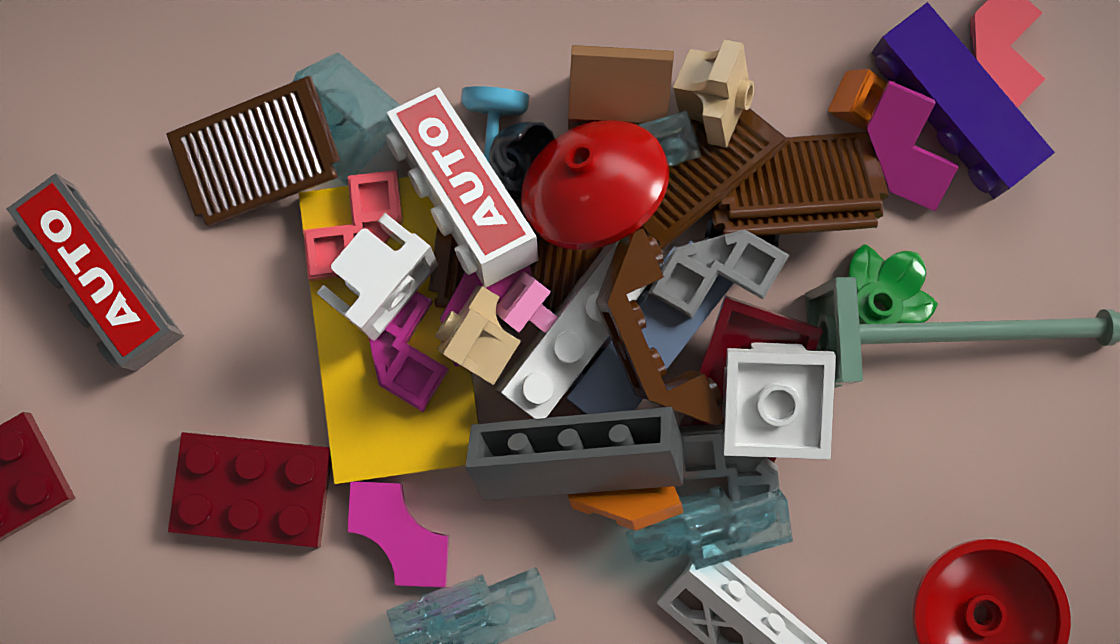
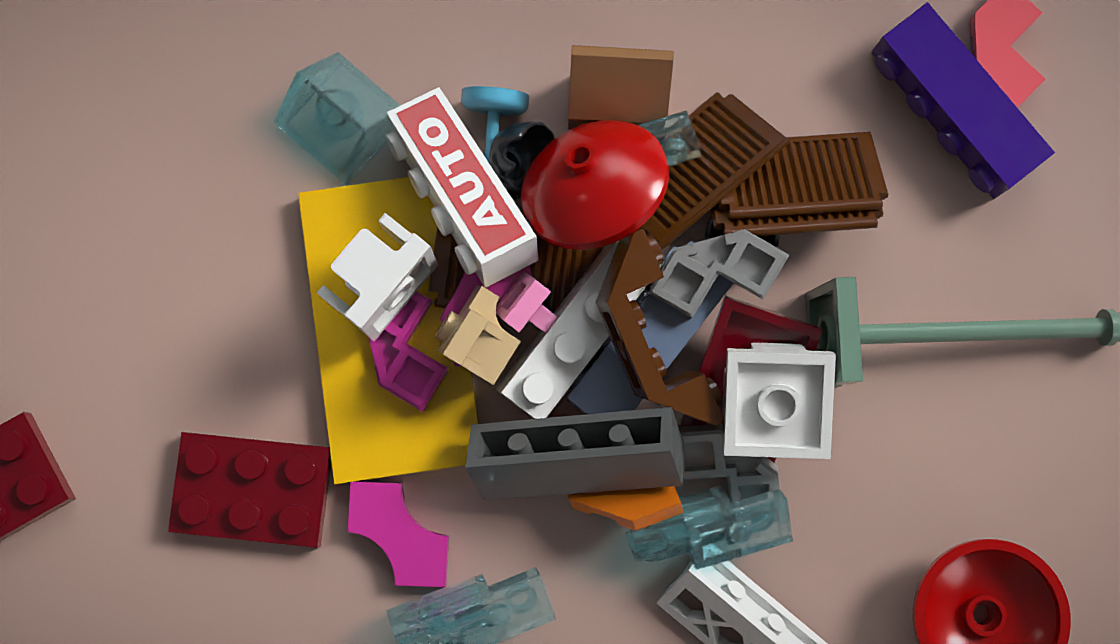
(94, 274): brick -> none
(255, 152): reddish brown window -> none
(369, 199): coral tile -> none
(715, 89): tan brick -> none
(857, 97): orange slope -> none
(892, 283): green plate -> none
(893, 132): dark pink tile -> none

